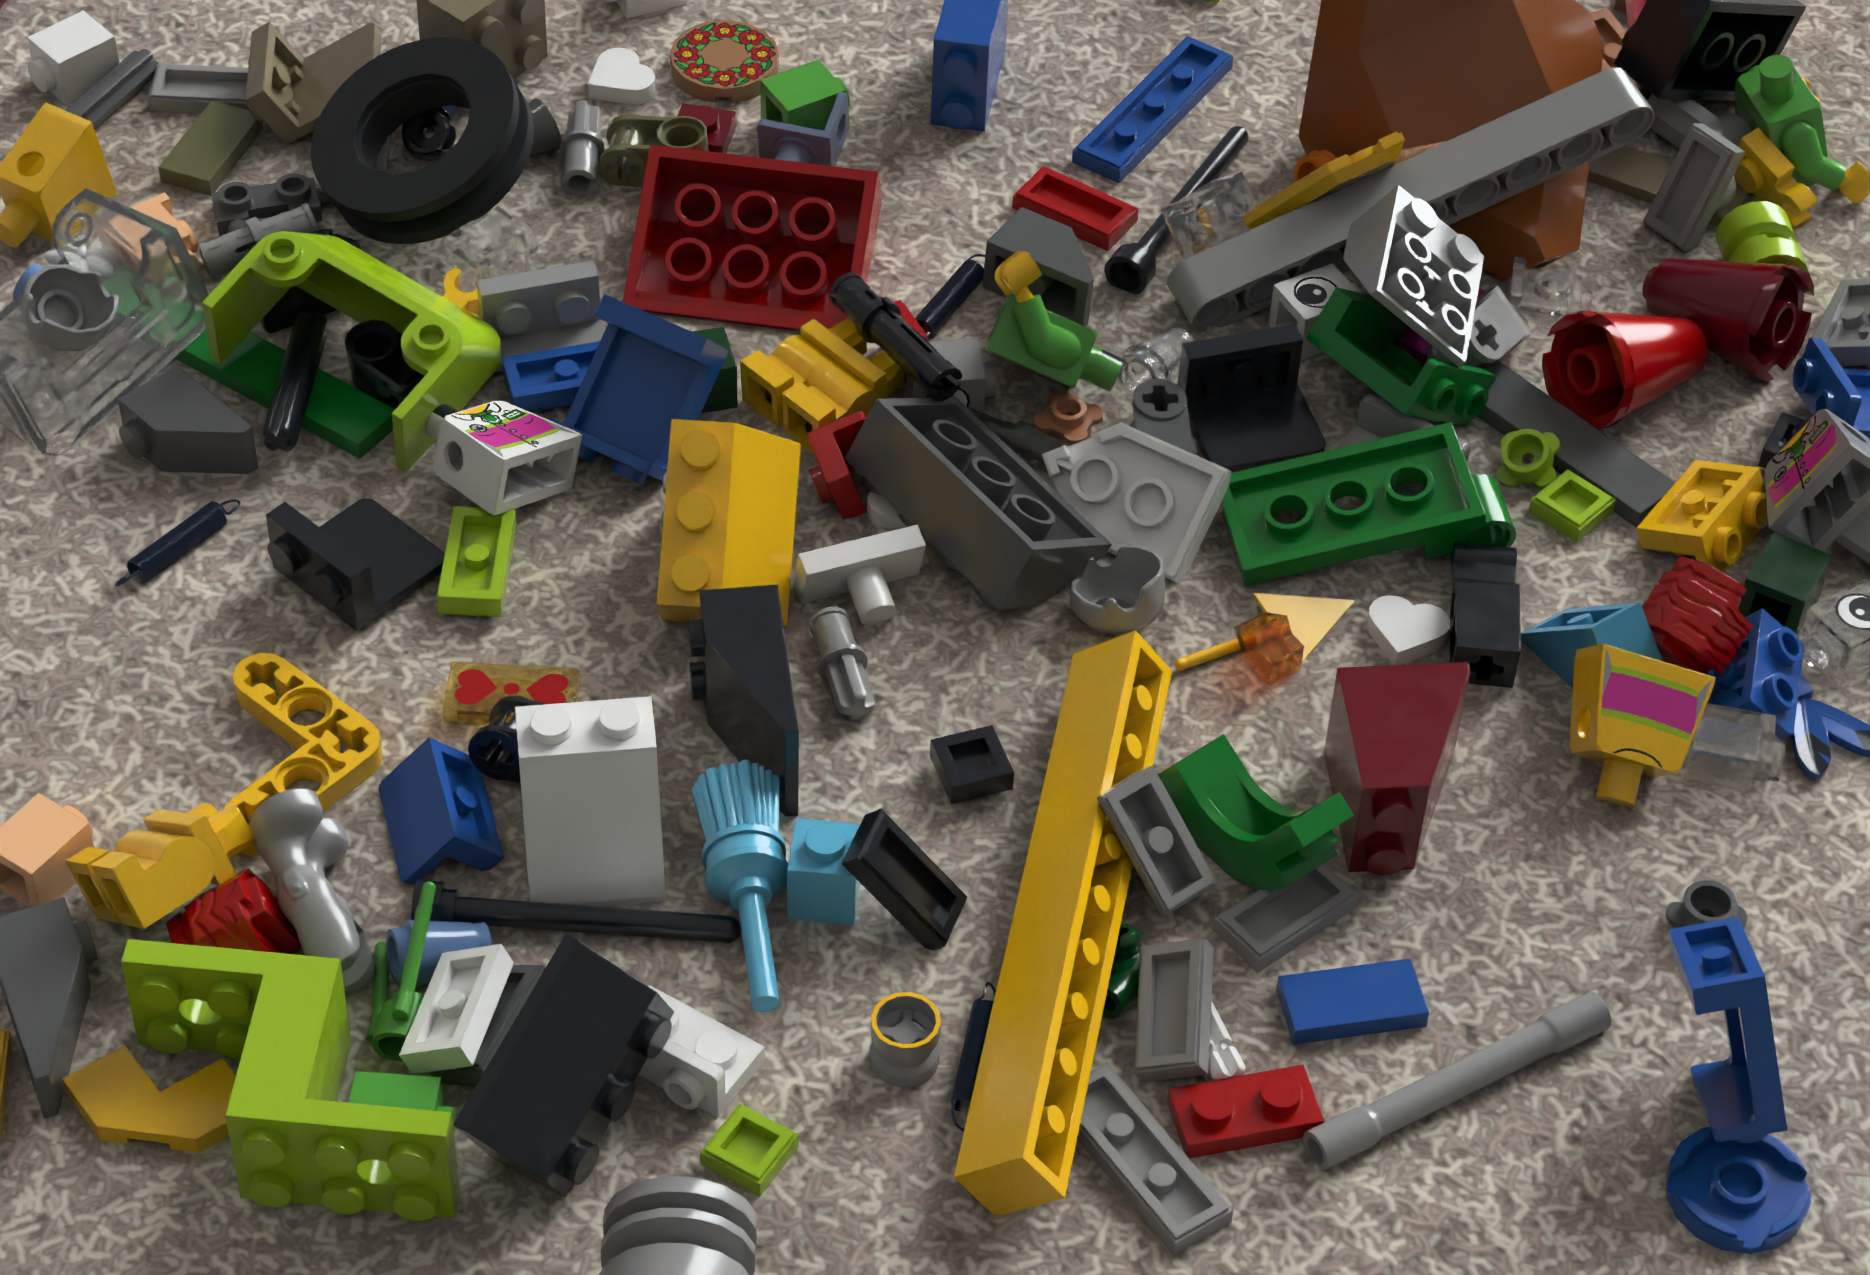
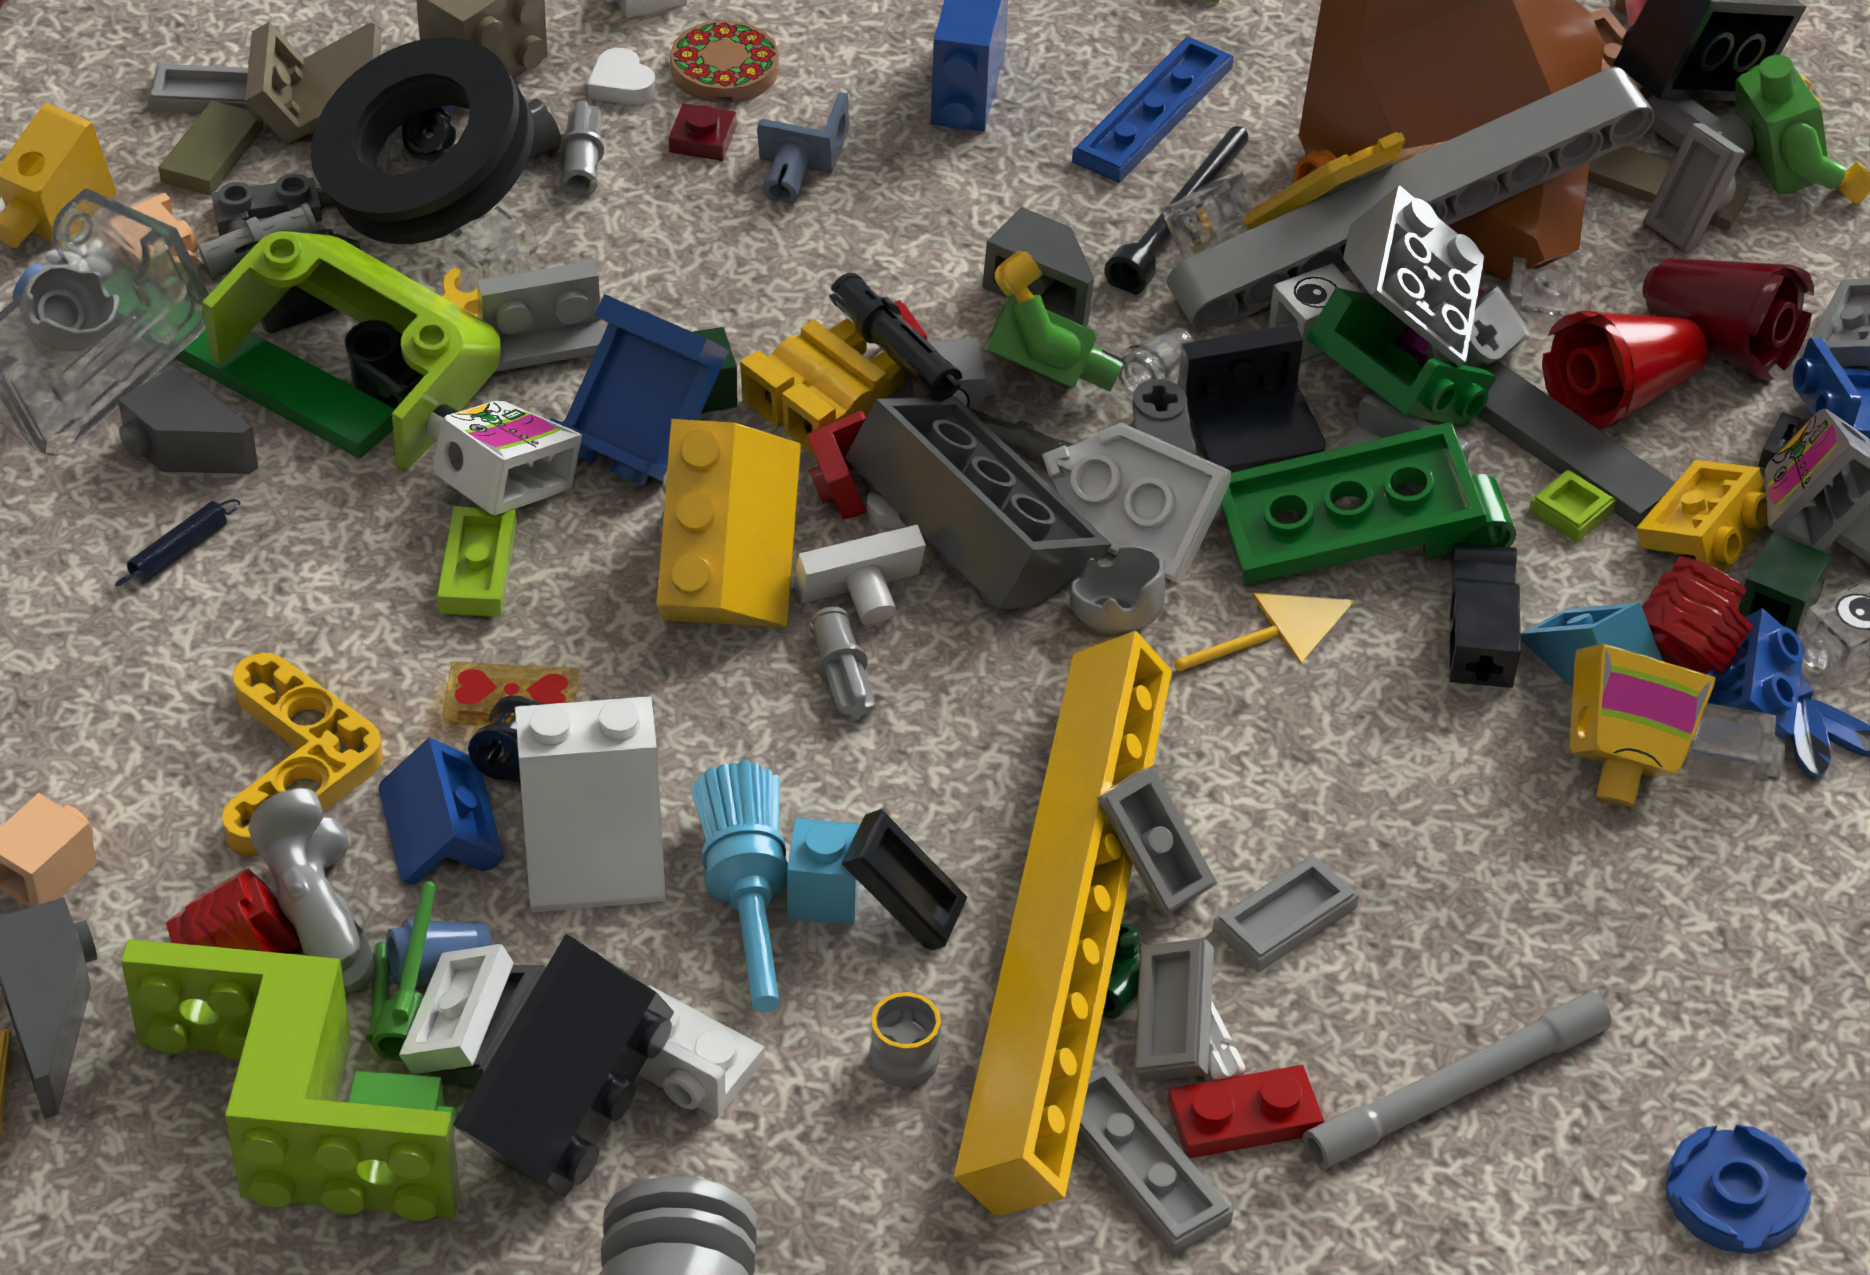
(71, 56): white brick -> none
(115, 87): dark grey axle -> none
(126, 1105): yellow tile -> none
(161, 866): yellow hips -> none
(295, 381): black axle -> none
(354, 561): black bracket -> none
(547, 377): blue plate -> none
(578, 918): black piece -> none
(645, 131): olive piece -> none
(748, 680): black slope -> none
(749, 237): red slope -> none
(749, 1149): lime tile -> none
(801, 96): bright green brick -> none
(951, 295): dark blue piece -> none
(971, 764): black plate -> none
(971, 1051): dark blue piece -> none
(1068, 418): nougat plate -> none
(1087, 211): red tile -> none
(1244, 826): green arch -> none
(1270, 646): clear orange piece -> none
(1352, 1001): blue tile -> none
(1390, 756): dark red slope -> none
(1406, 629): white tile -> none
(1524, 443): lime plate -> none
(1706, 898): dark grey plate -> none
(1719, 974): blue panel -> none
(1759, 235): lime wheel -> none
(1769, 178): yellow plate -> none

